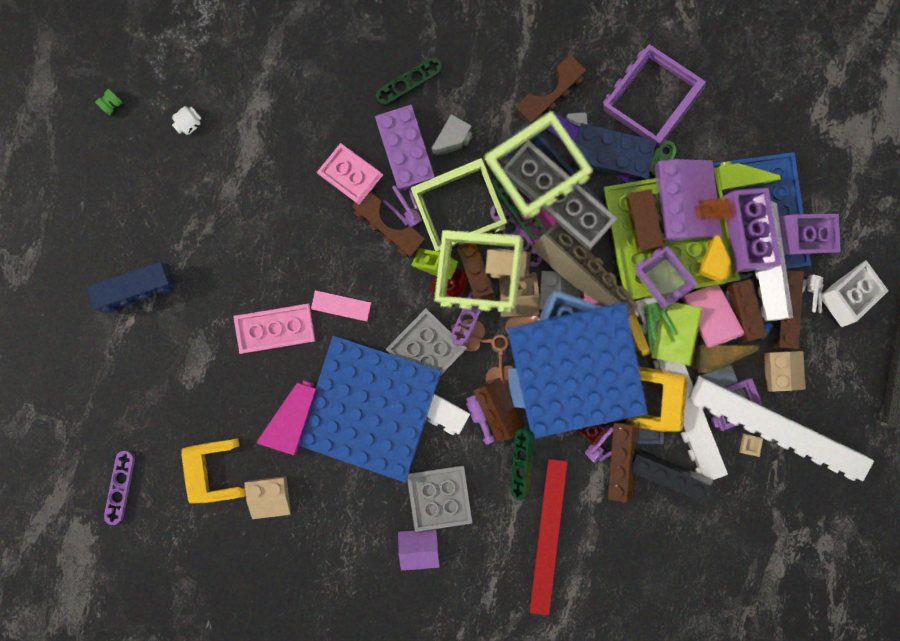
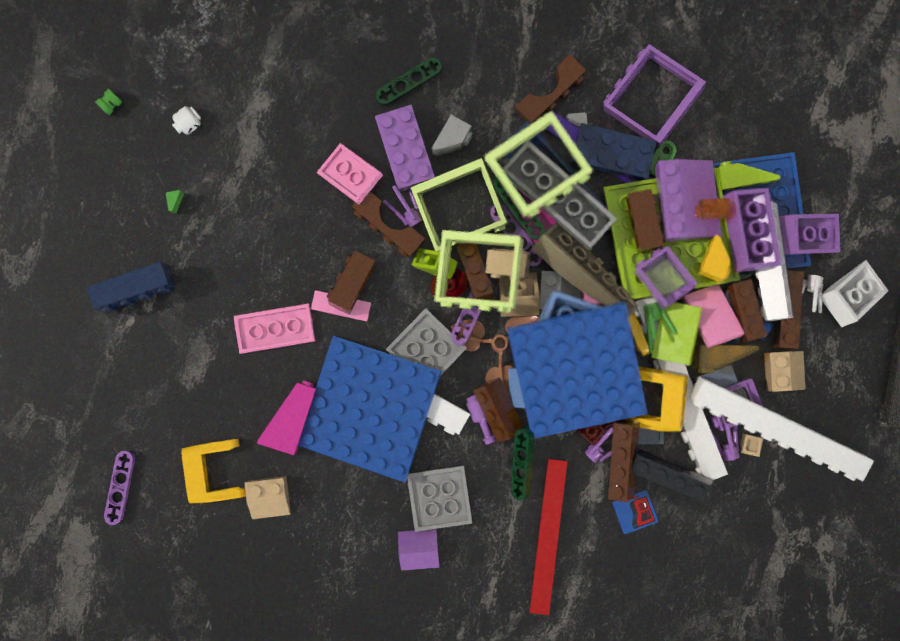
(173, 200): none -> bright green slope
(351, 282): none -> reddish brown brick
(636, 512): none -> sticker
(730, 449): none -> medium lavender plant

